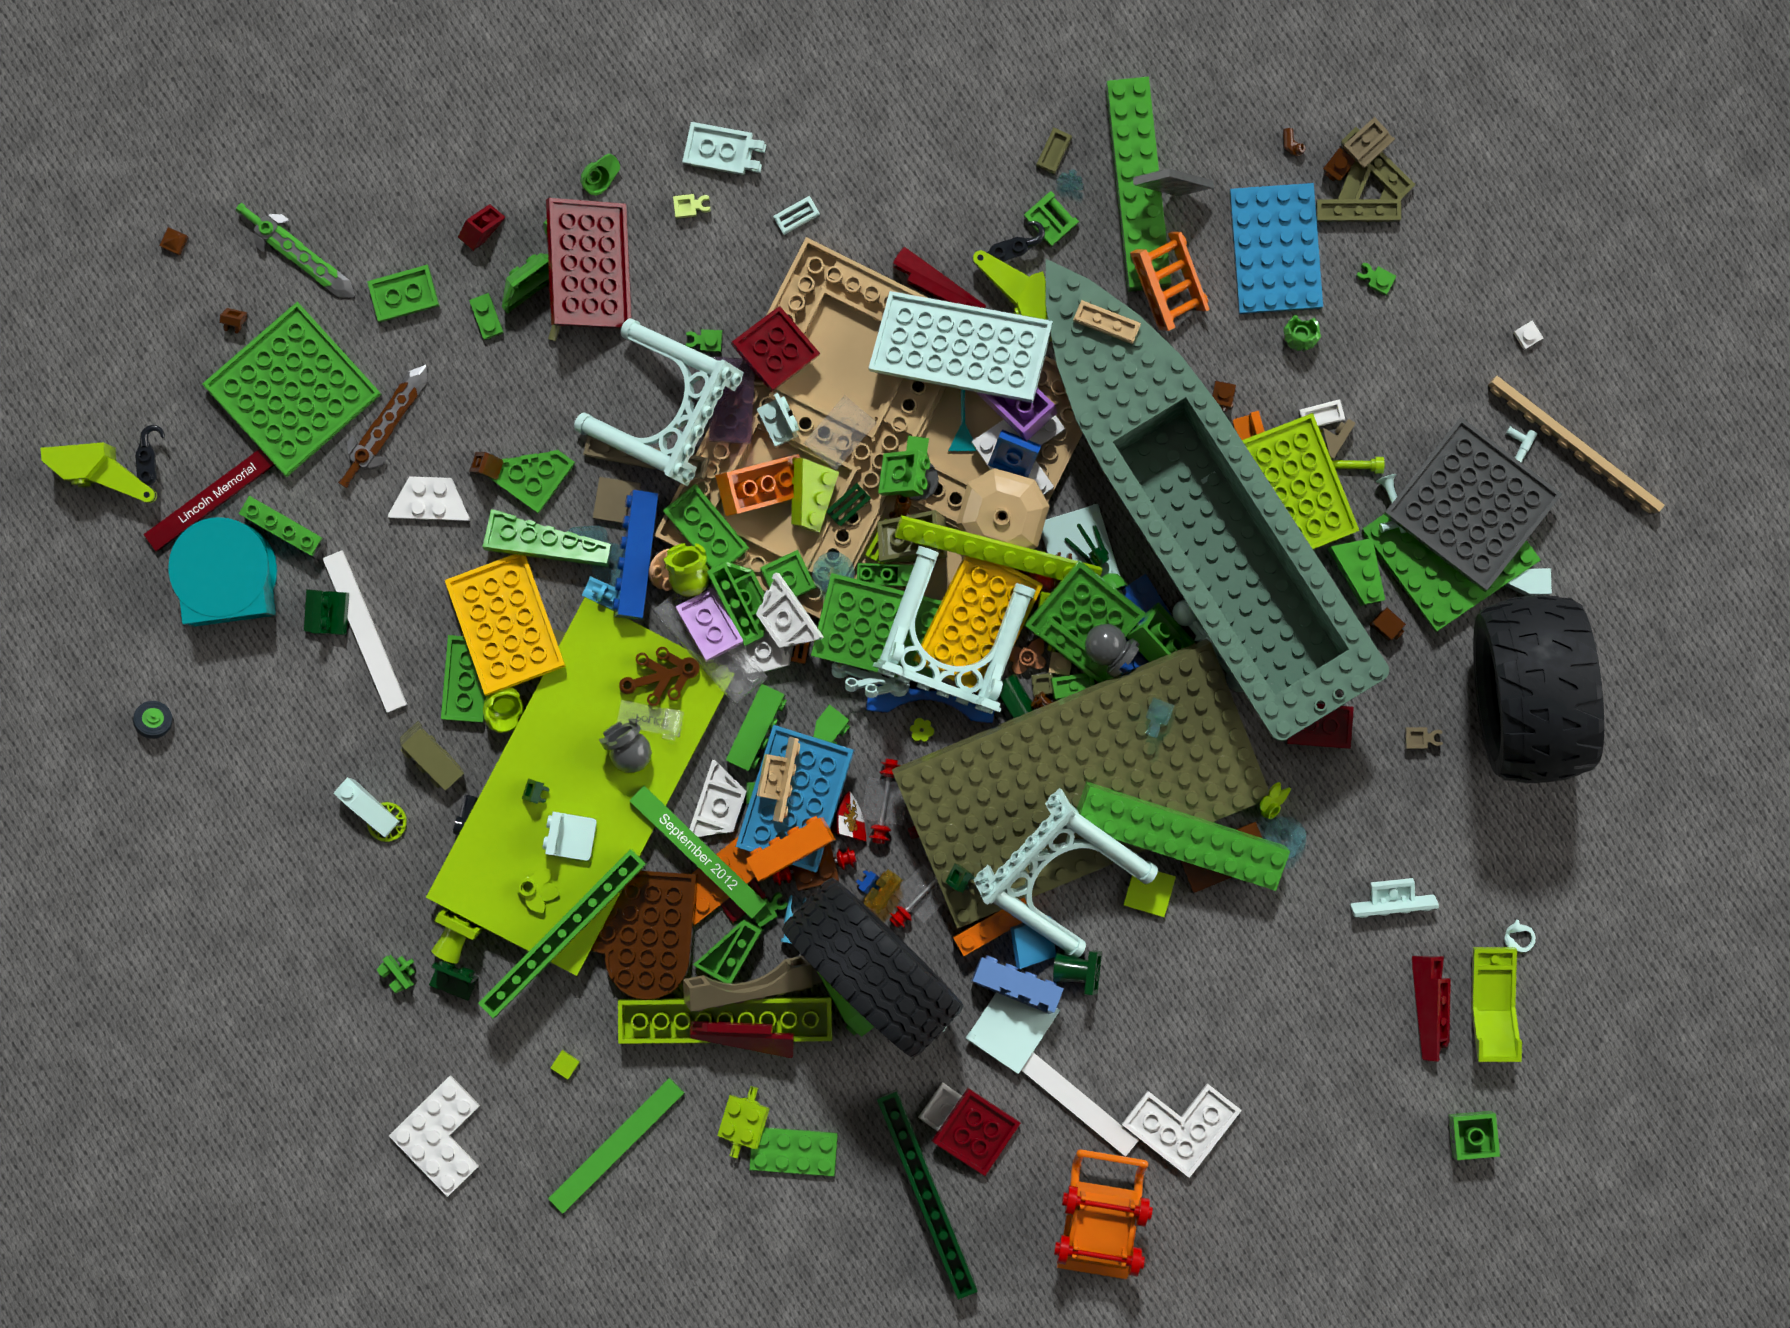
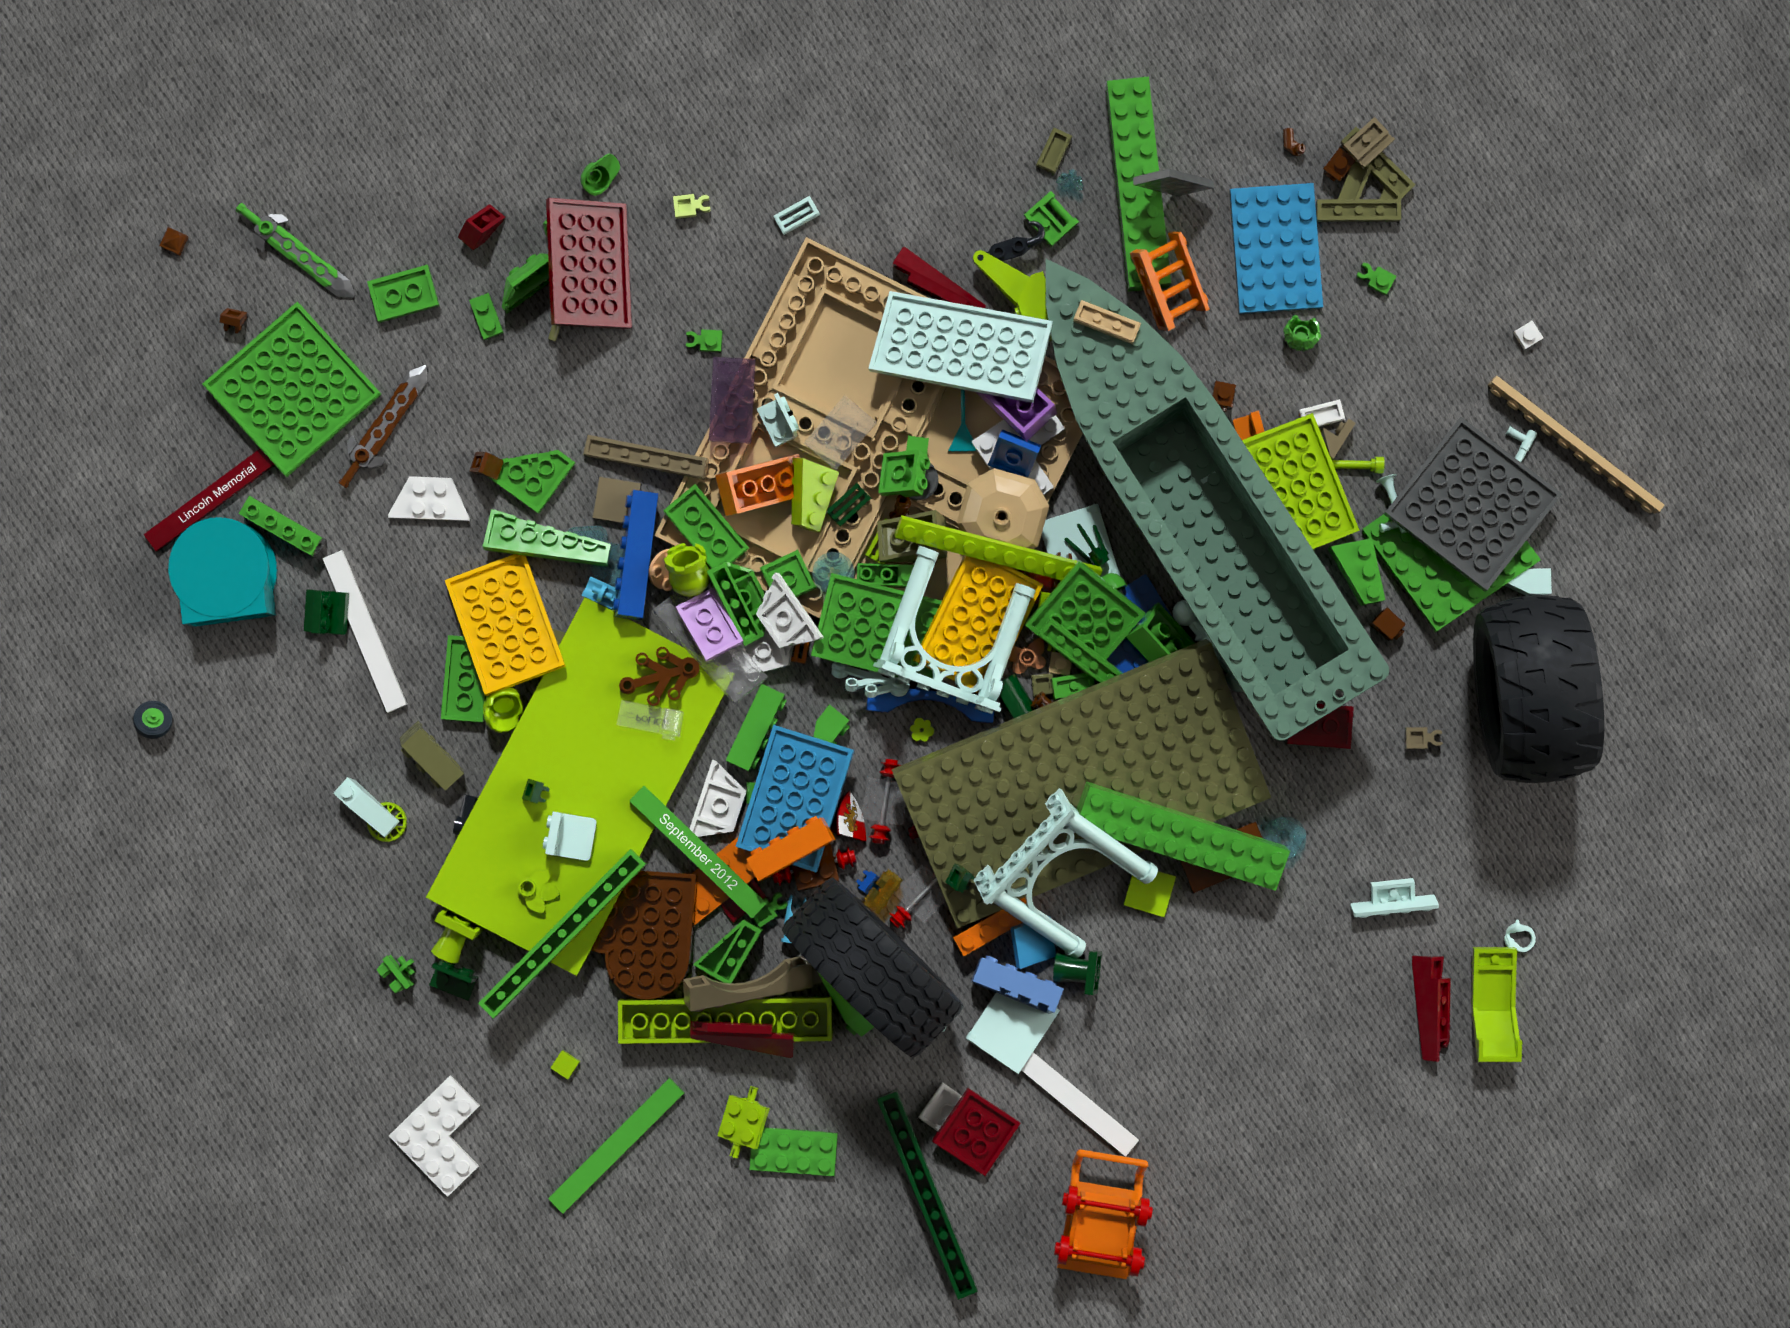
(98, 464): lime slope -> none
(627, 747): dark grey tile -> none
(675, 460): light aqua arch -> none
(722, 149): light aqua tile -> none
(775, 348): dark red plate -> none
(776, 778): tan bracket -> none
(1108, 646): dark grey tile -> none
(1158, 713): clear light blue plate -> none
(1183, 1138): white plate -> none
(1271, 806): lime plate -> none
(1474, 1135): bright green brick -> none

